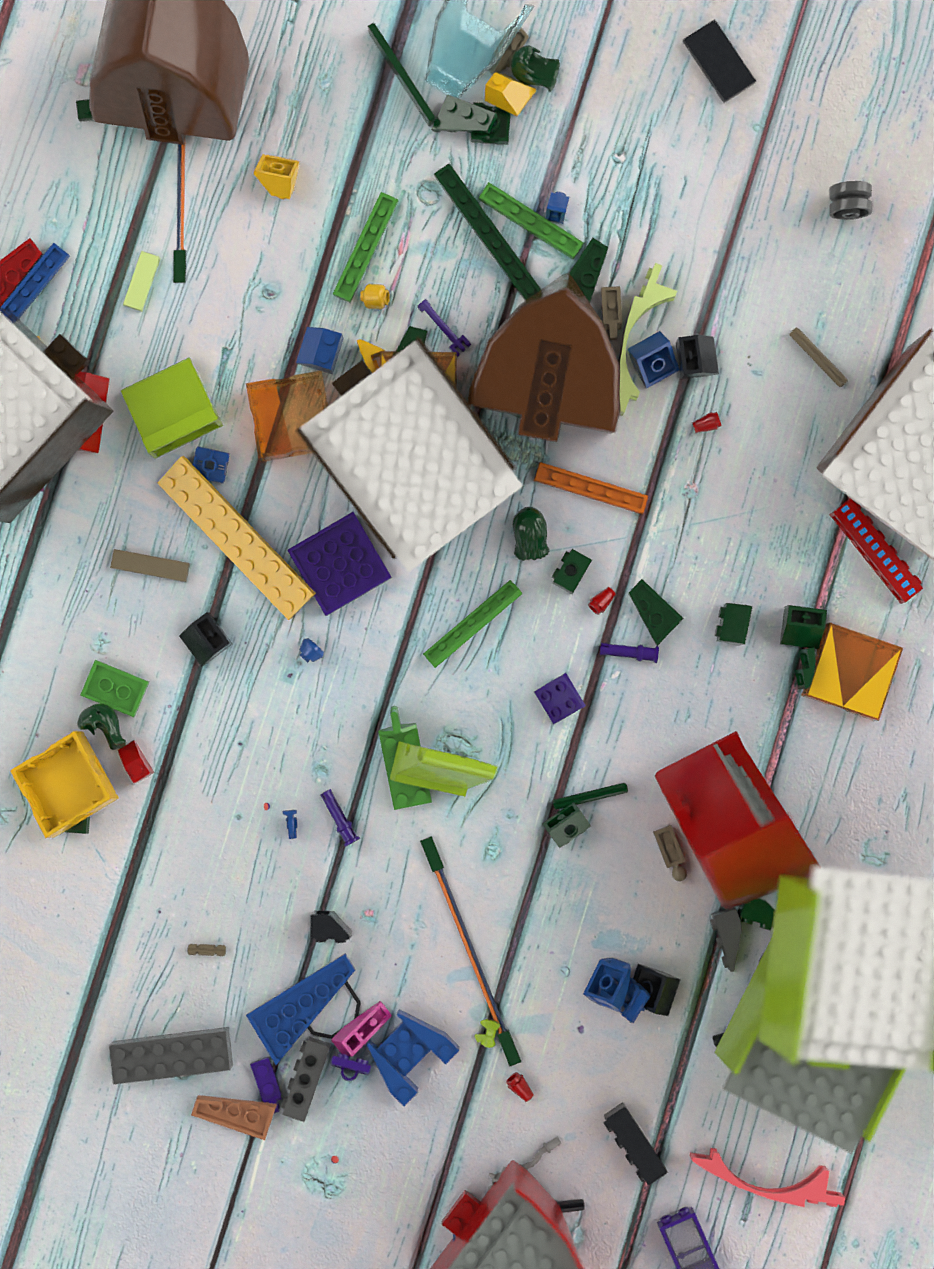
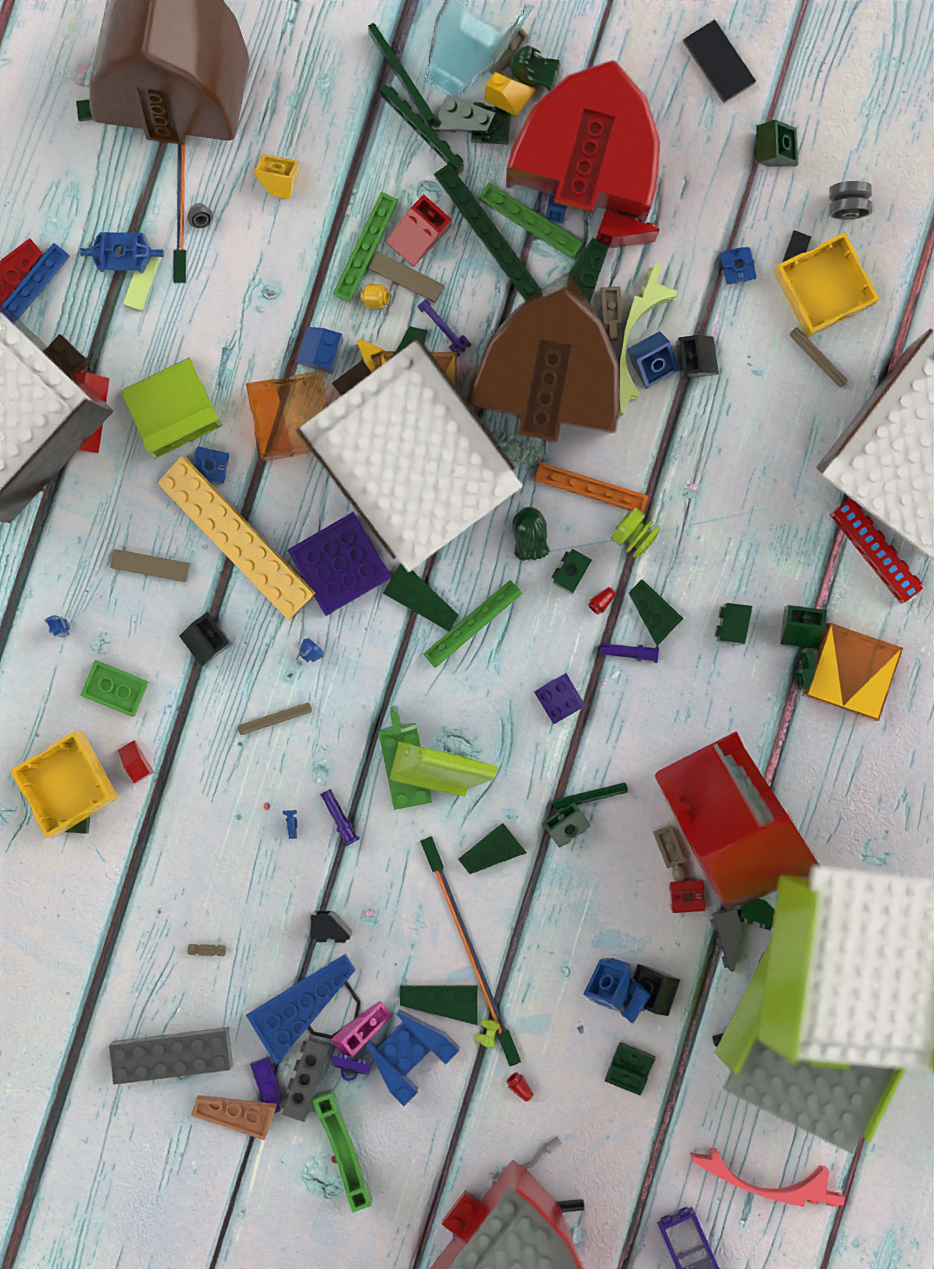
(58, 626): none -> blue plate
(105, 719): dark green piece -> none
(134, 257): none -> blue plate
(199, 216): none -> dark grey cone
(274, 718): none -> dark tan axle
(338, 1135): none -> bright green arch
(406, 277): none -> dark tan tile
(416, 122): none -> dark green plate
(416, 595): none -> dark green wing
(419, 230): none -> slope
(449, 1001): none -> dark green wing
(491, 850): none -> dark green wing
(590, 144): none -> red piece
(625, 231): none -> red slope
(629, 1068): none -> dark green slope
(634, 532): none -> lime wheel
(635, 1143): black brick -> none
(695, 887): none -> red piece
(707, 423): red cone -> none
(740, 255): none -> blue piece
(776, 144): none -> dark green slope
(797, 245): none -> black tile
(826, 285): none -> yellow tile

